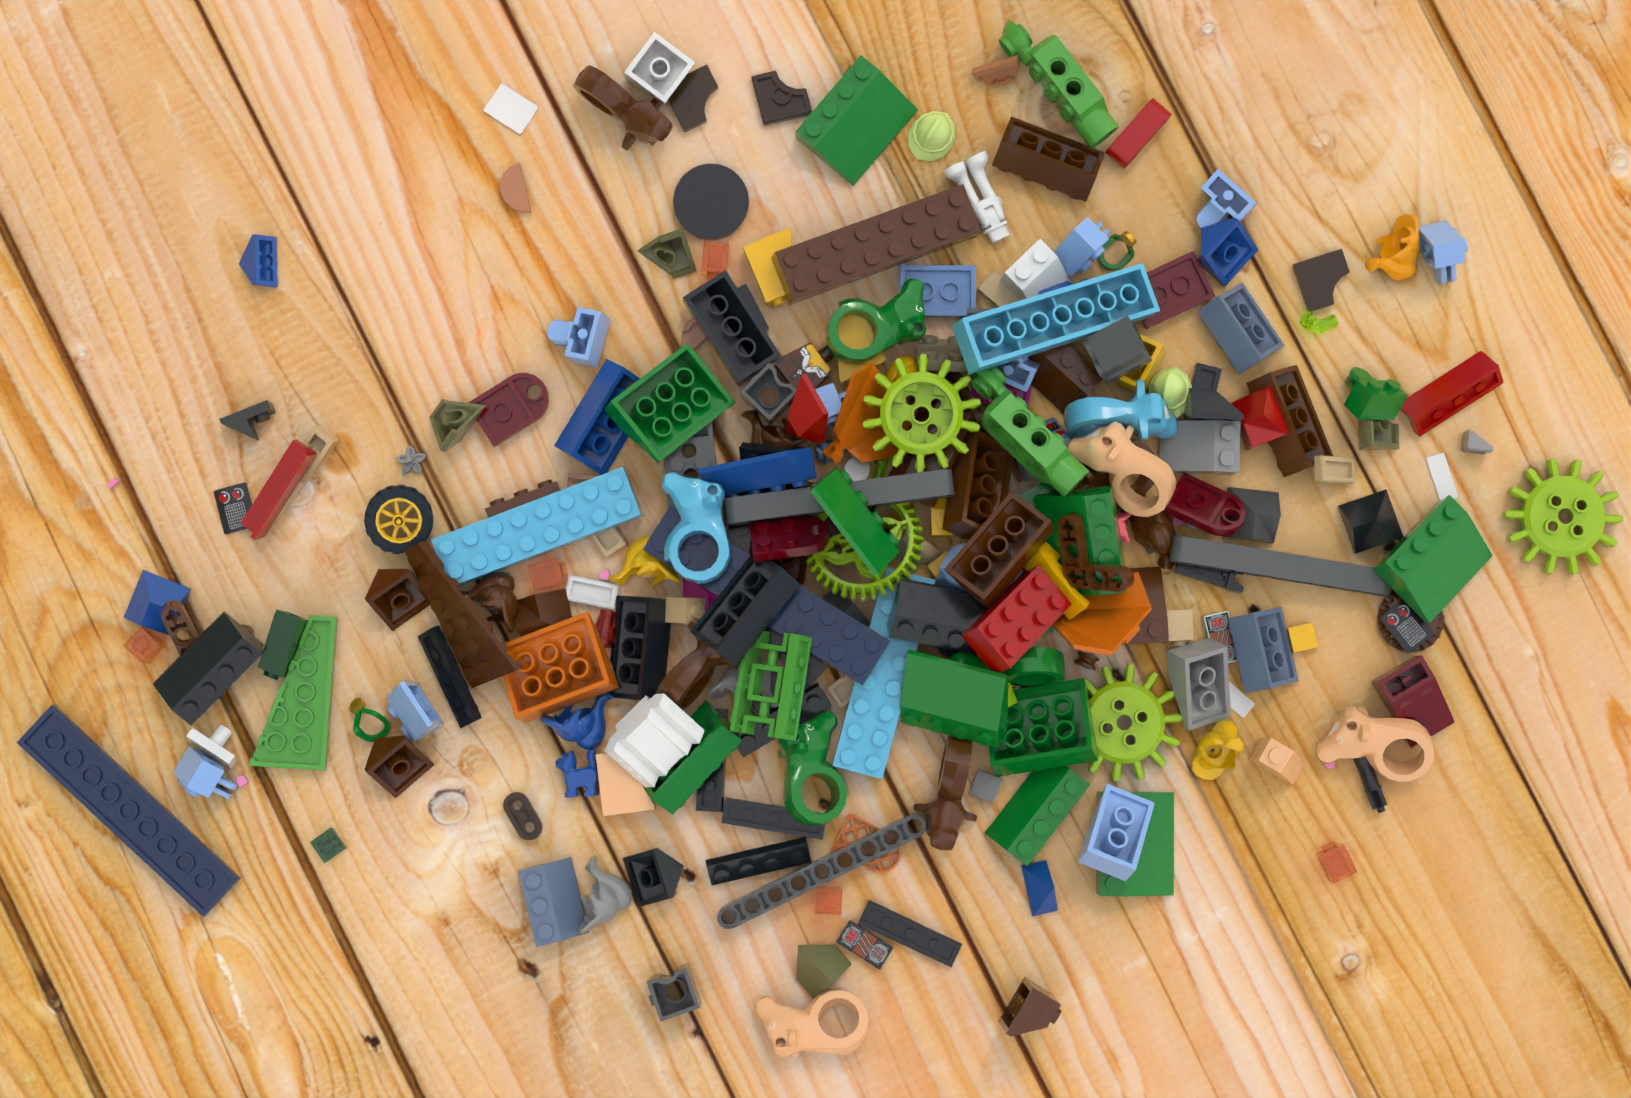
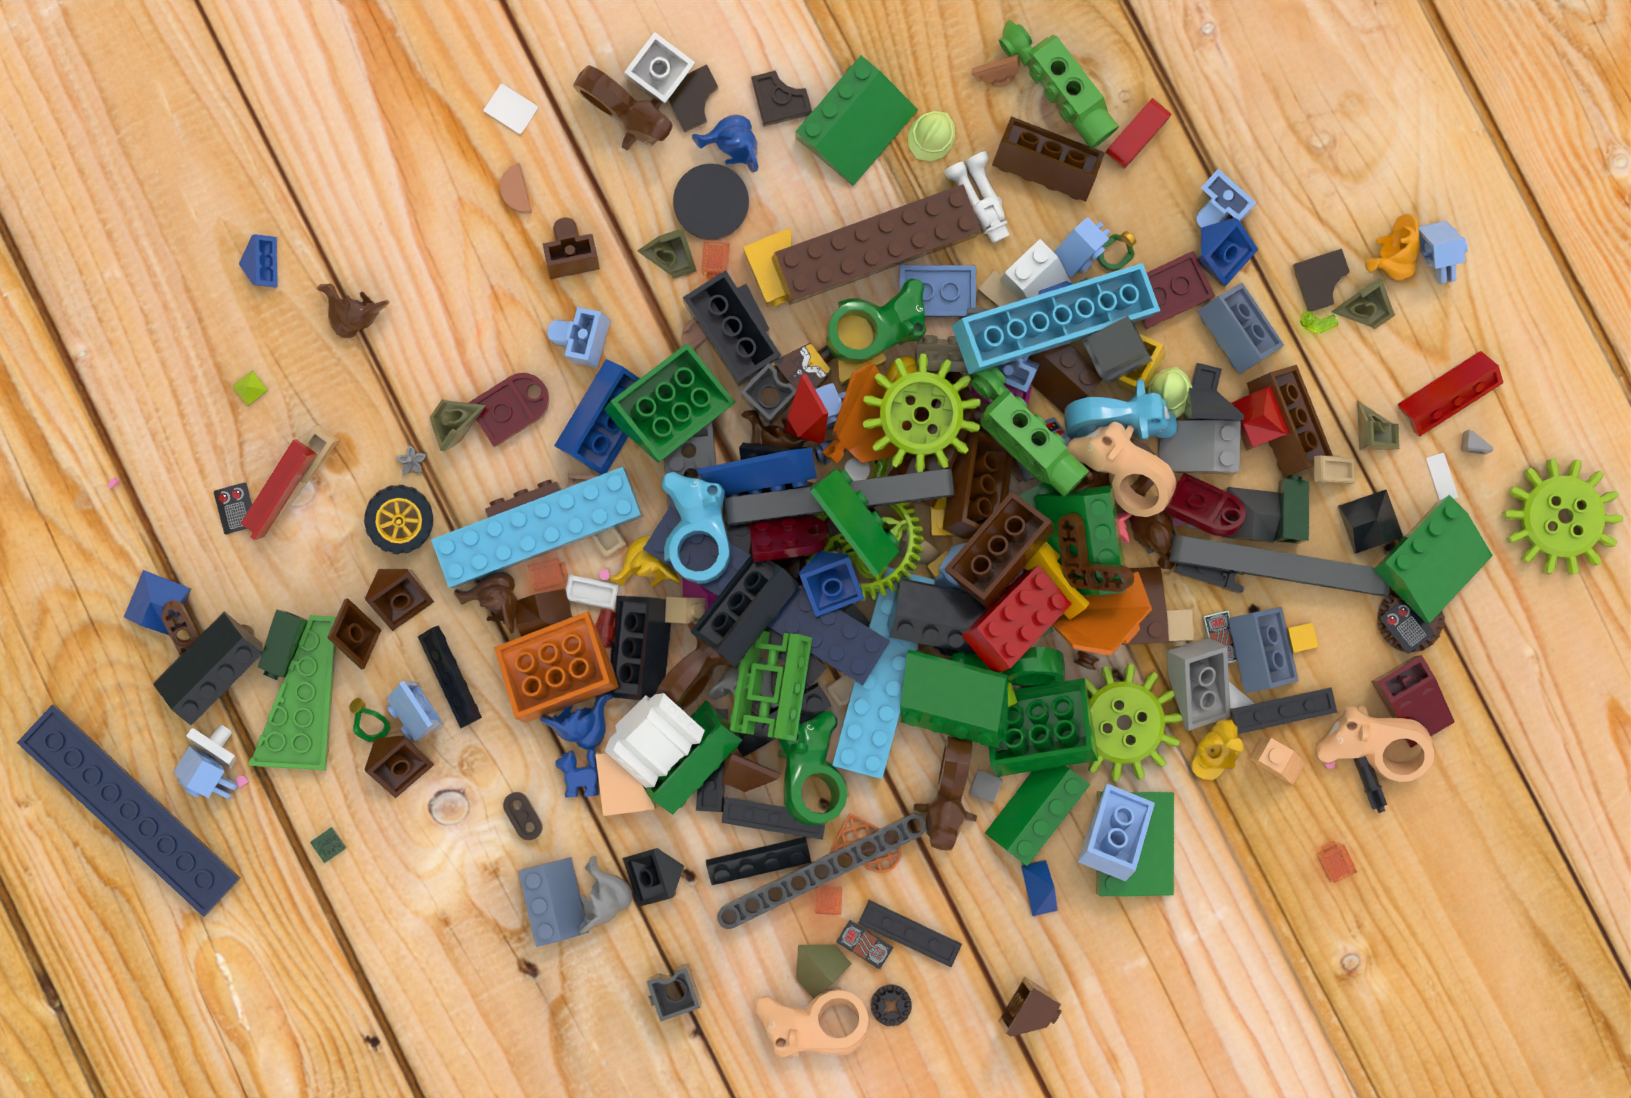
(145, 645): clear orange brick -> none
(243, 420): pearl dark grey slope -> none
(250, 388): none -> lime slope
(350, 315): none -> reddish brown piece
(354, 633): none -> reddish brown slope
(461, 620): reddish brown wing -> none
(570, 252): none -> reddish brown brick
(735, 138): none -> blue piece
(746, 774): none -> reddish brown slope
(830, 582): none -> blue slope
(890, 993): none -> black gear
(1284, 710): none -> black plate
(1294, 510): none -> dark green slope
(1368, 306): none -> olive slope
(1372, 397): green brick -> none

